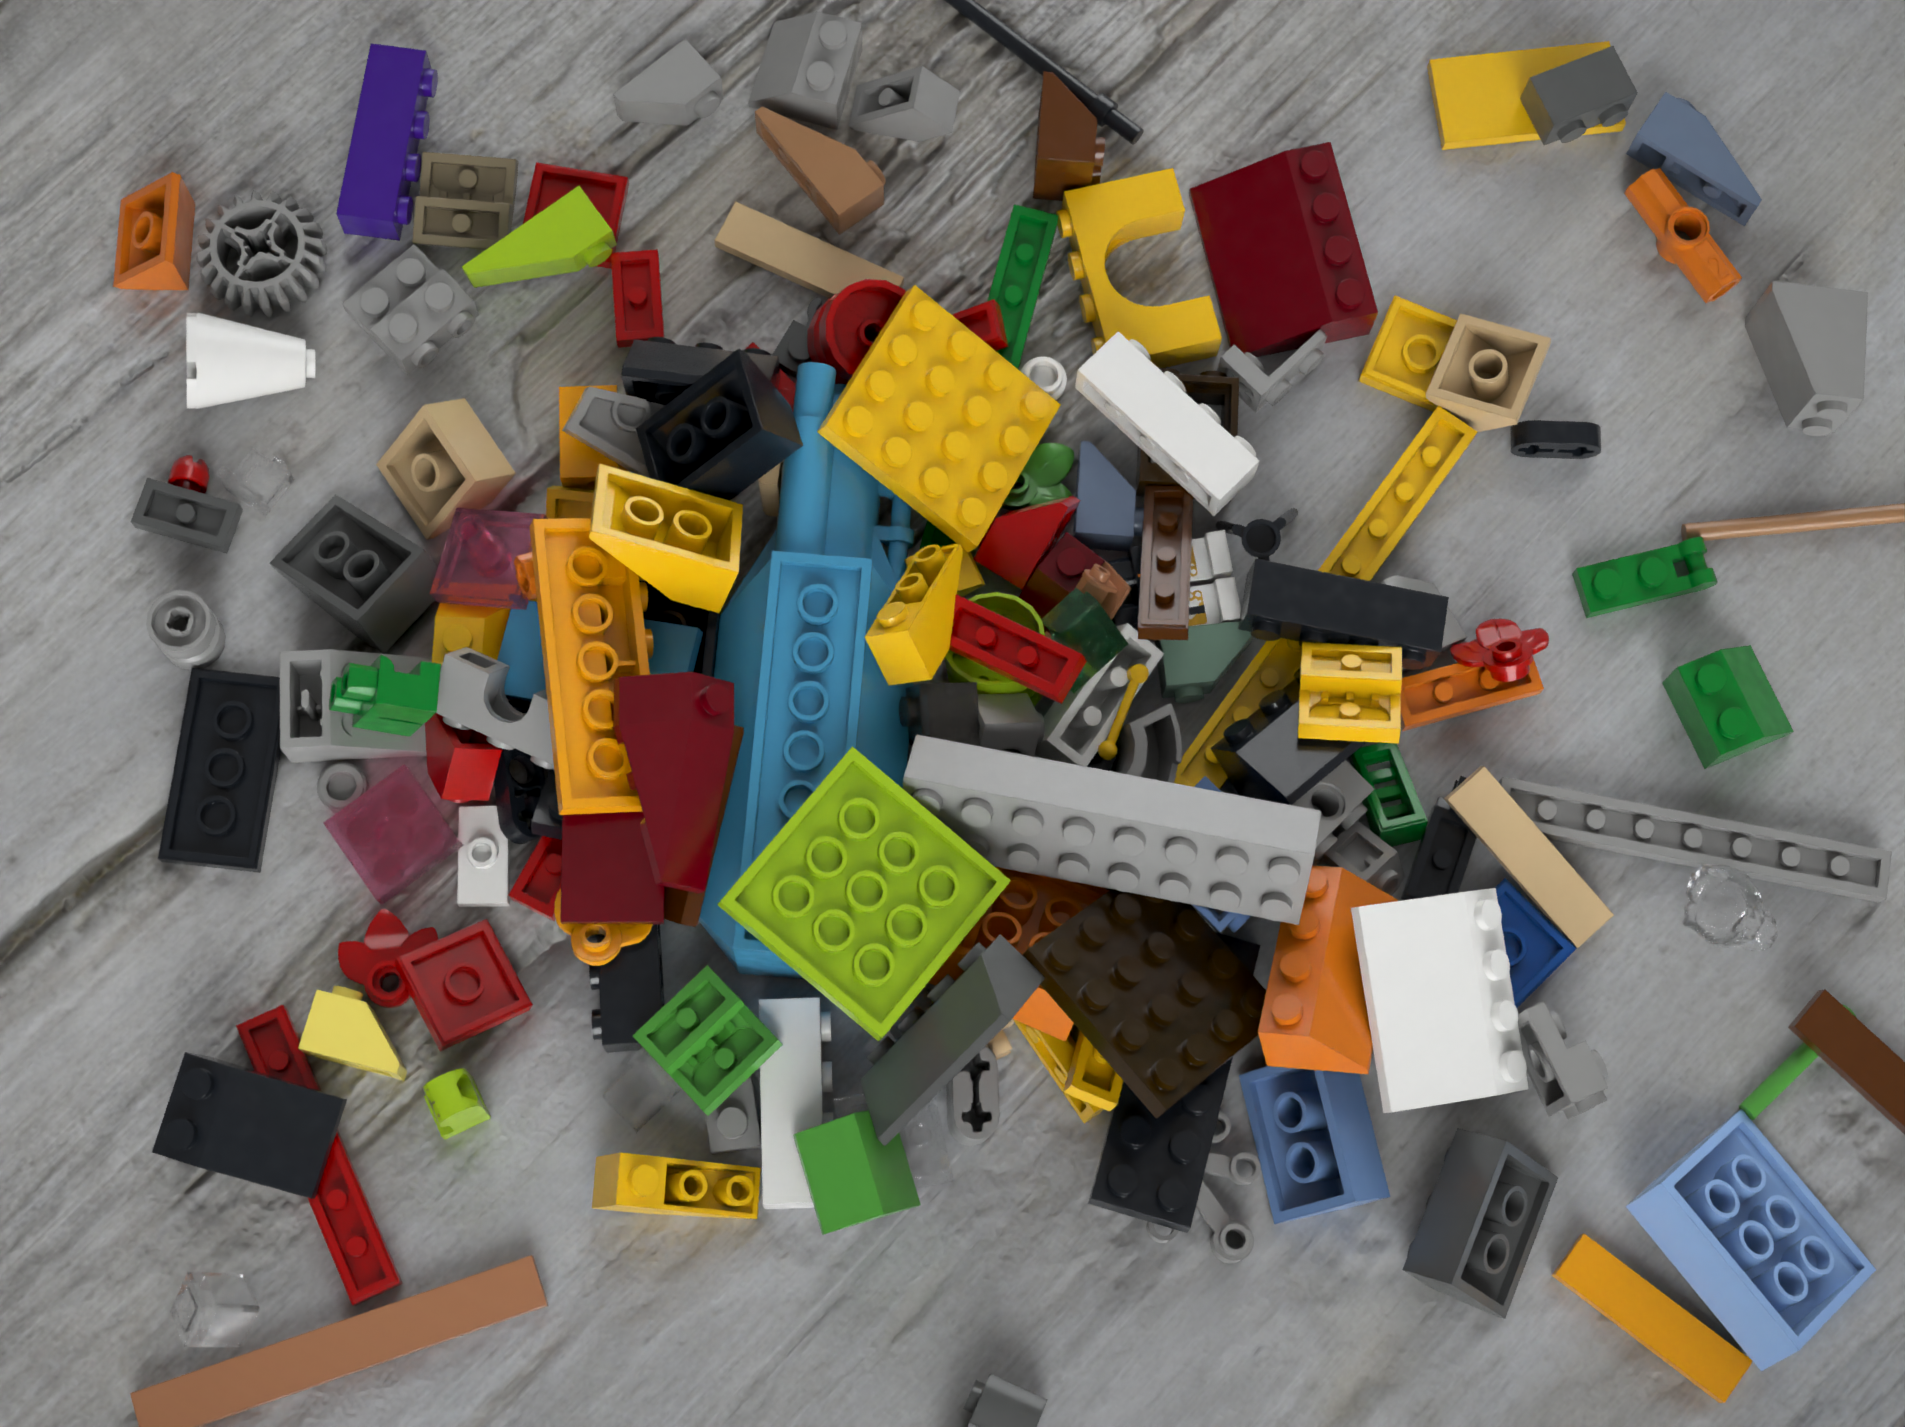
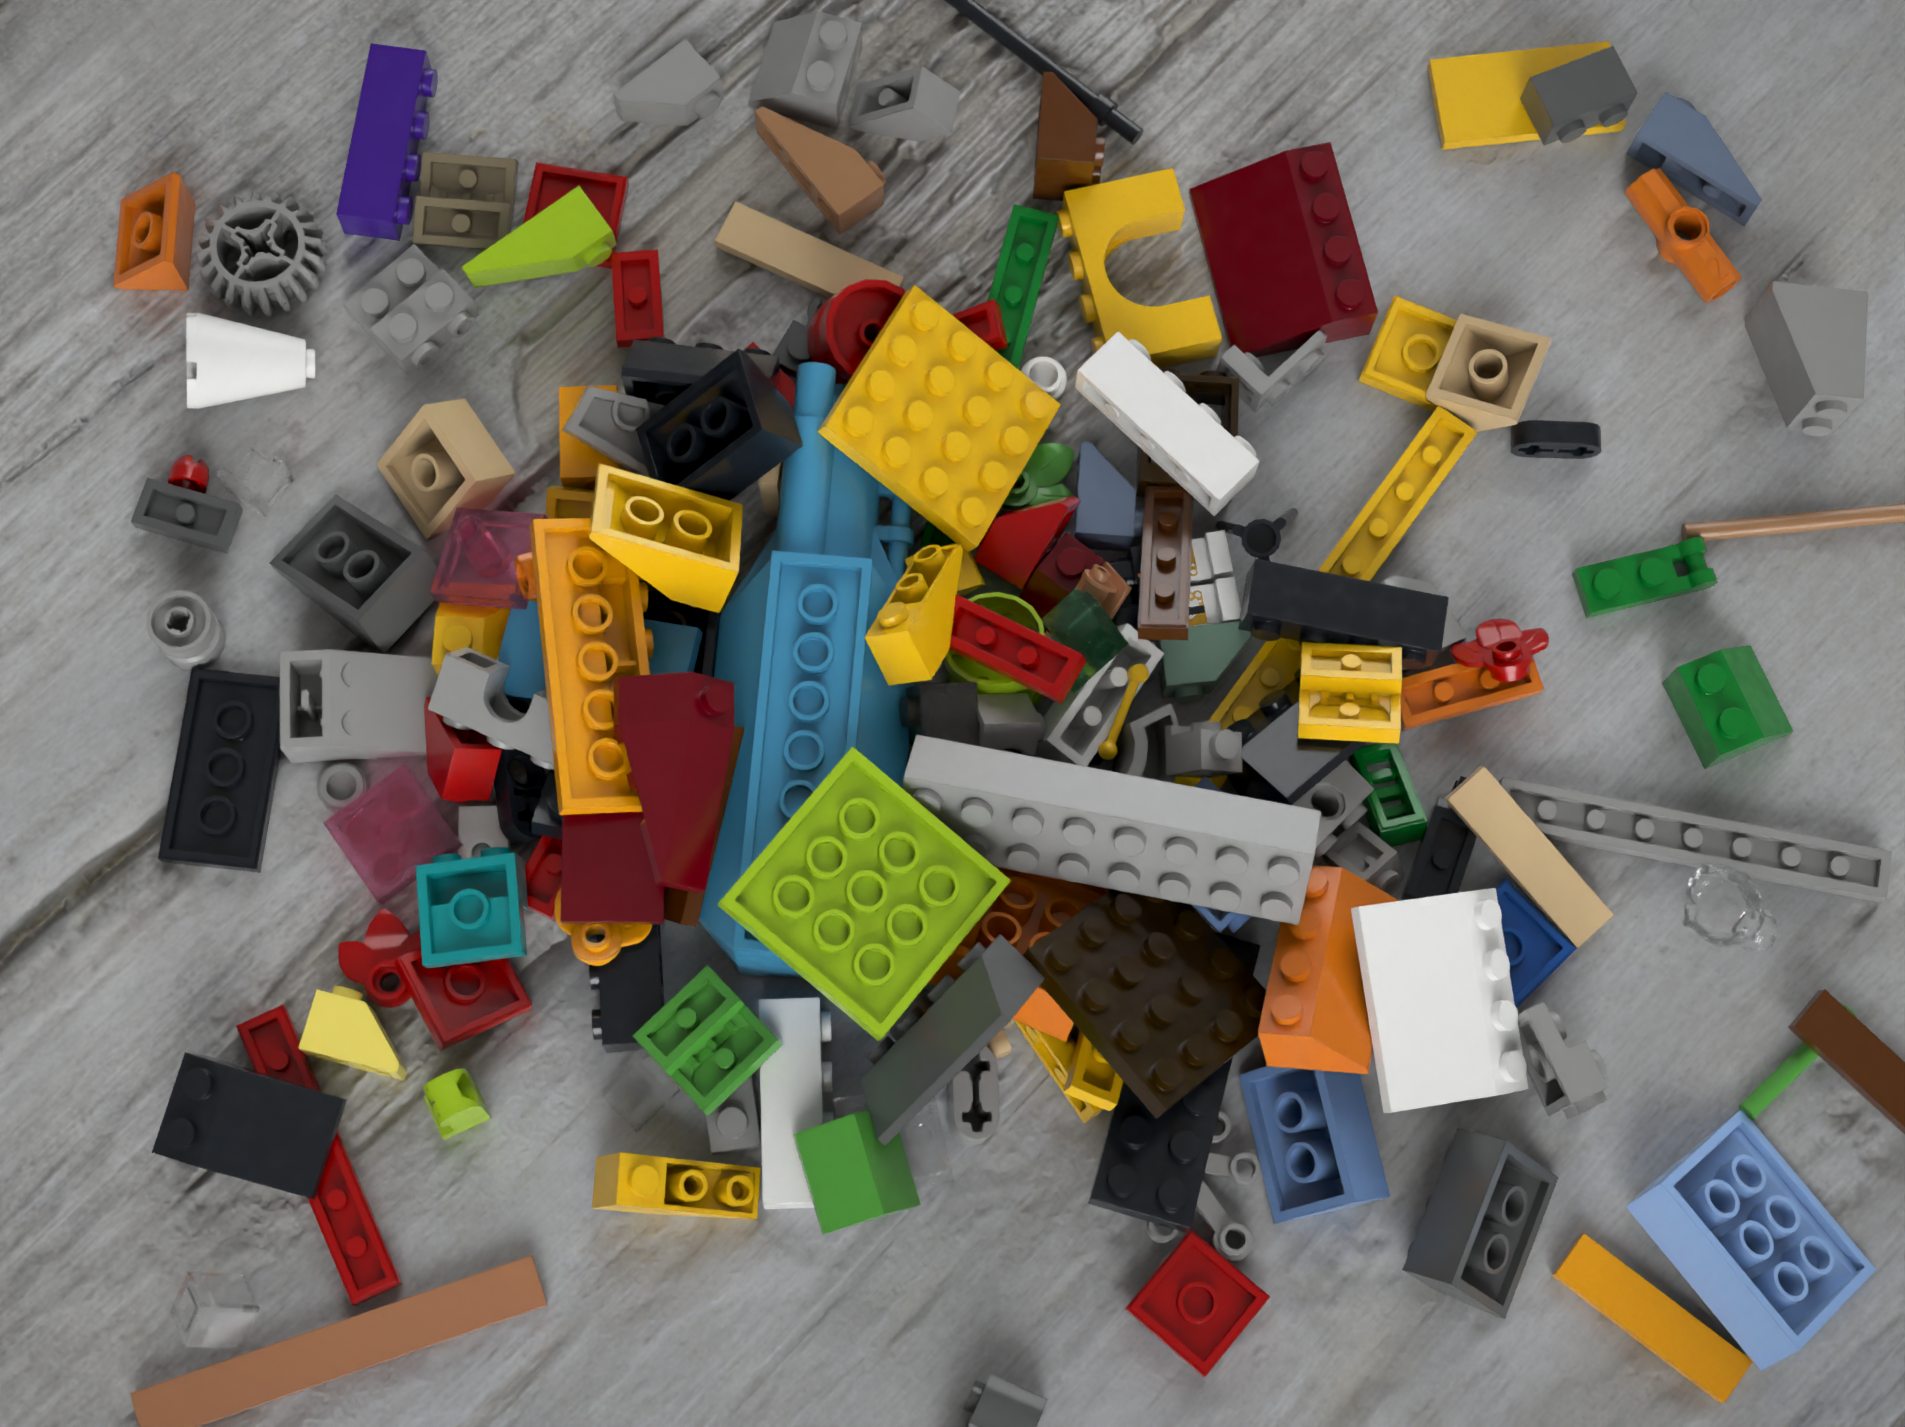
(387, 698): green hips -> none
(472, 907): none -> teal plate
(1197, 1303): none -> red plate
(1202, 750): none -> light grey brick

